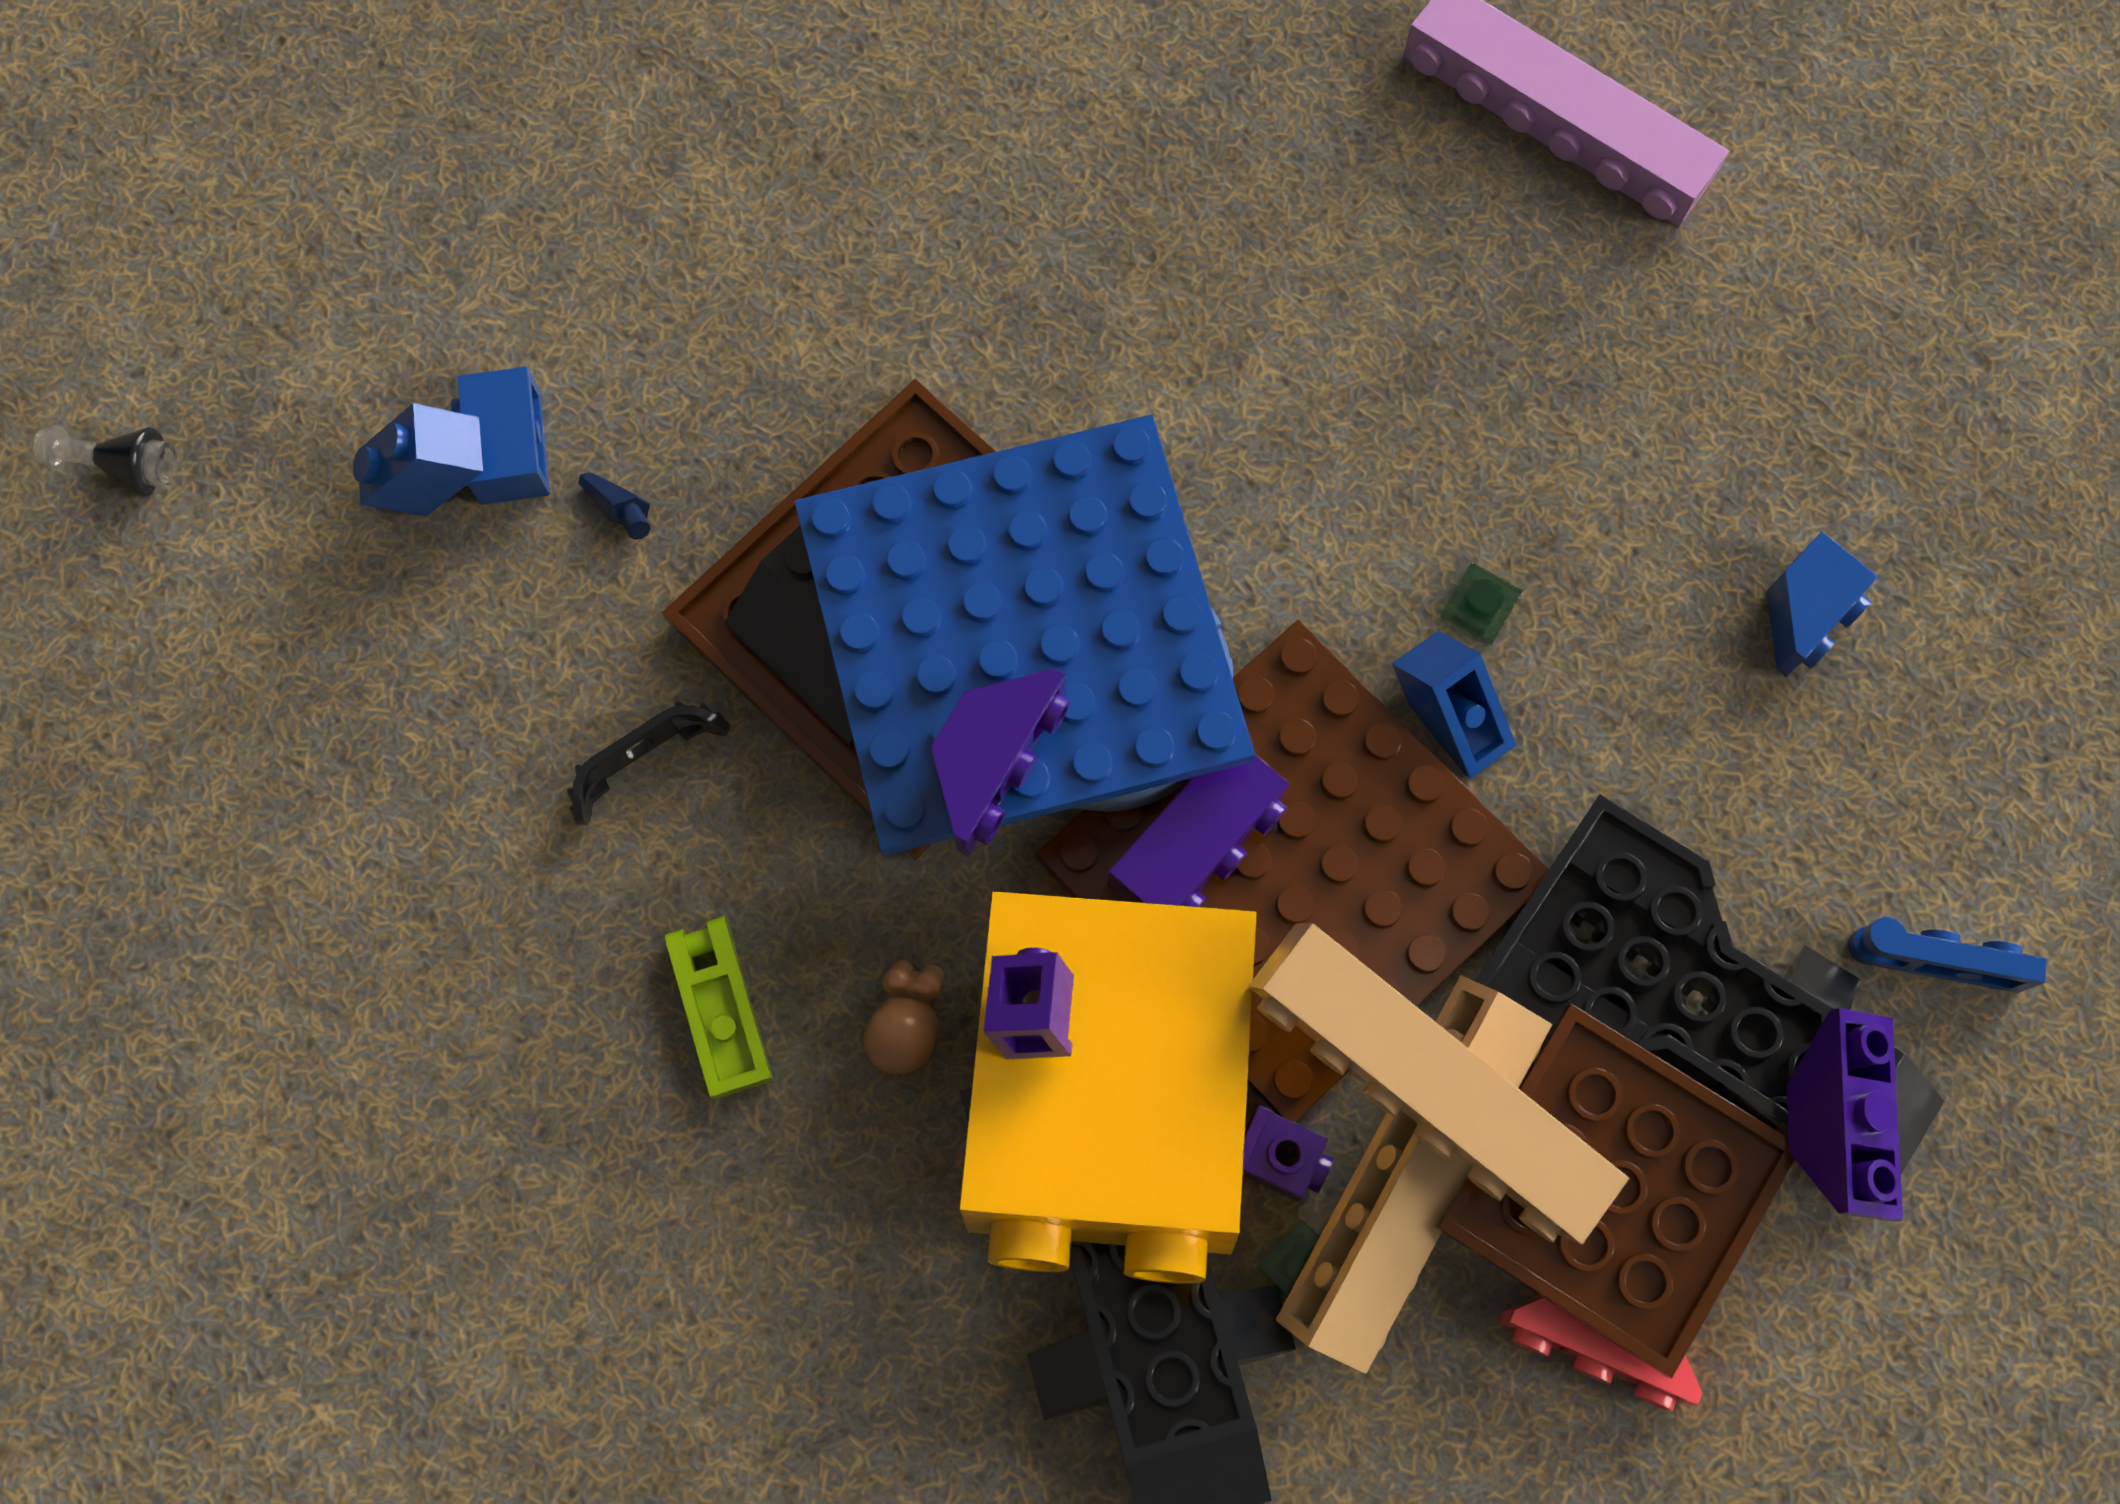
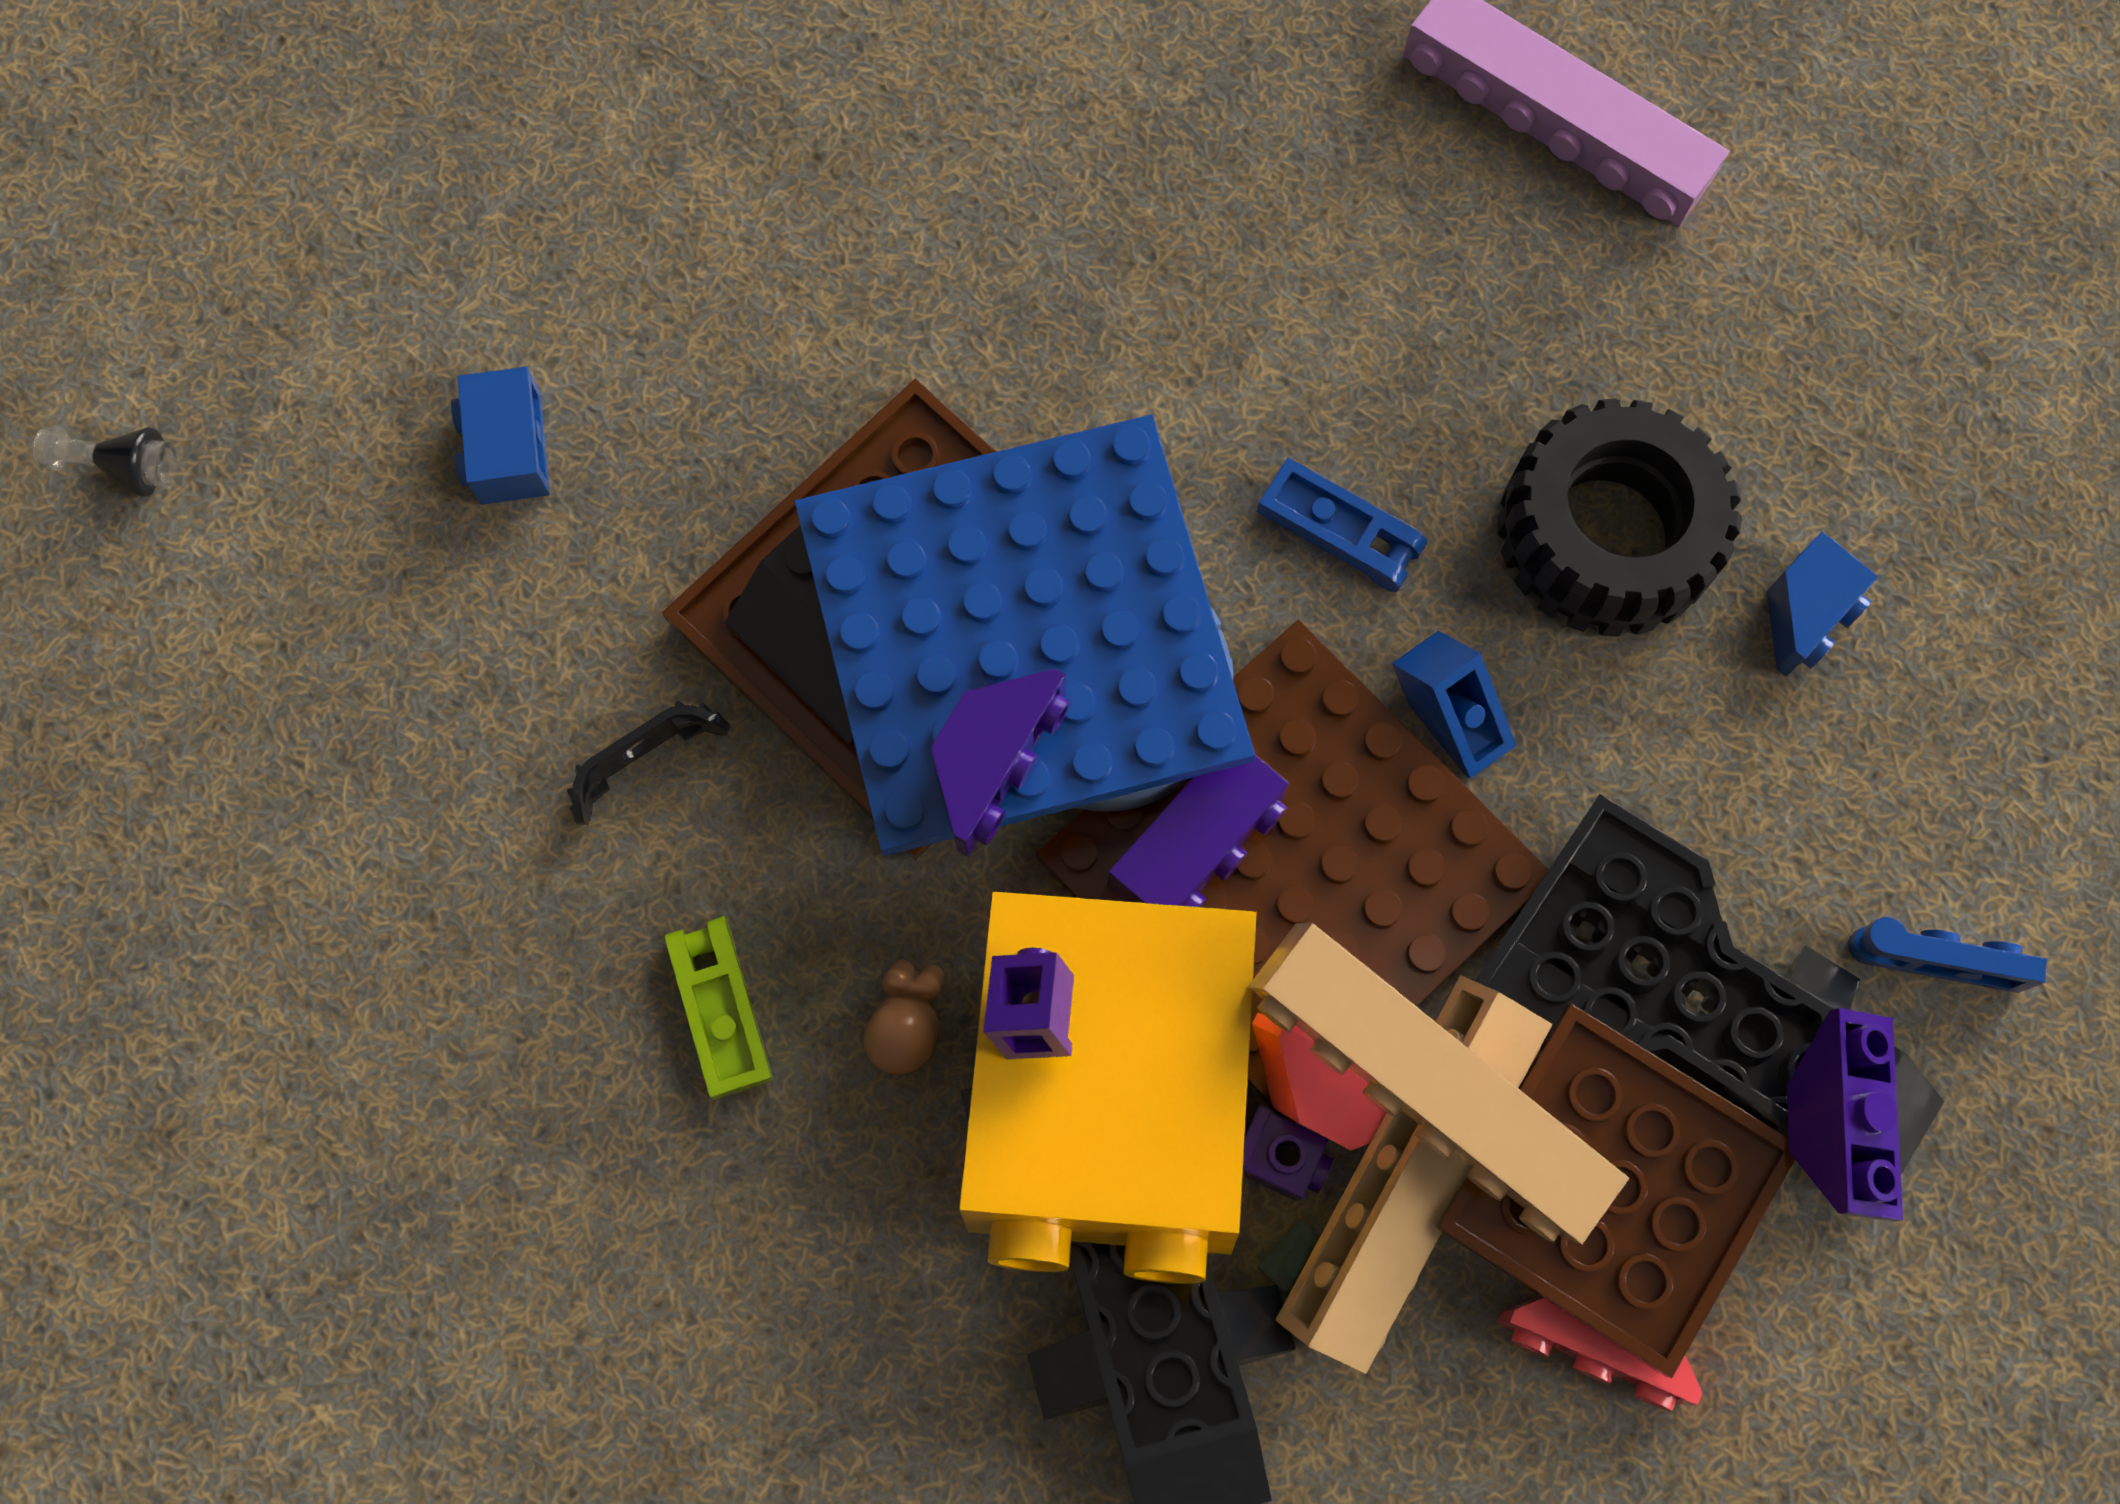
(419, 460): blue brick -> none
(618, 504): dark blue bar -> none
(1311, 1090): none -> coral slope
(1341, 524): none -> blue plate
(1481, 603): clear green plate -> none
(1658, 461): none -> black tyre

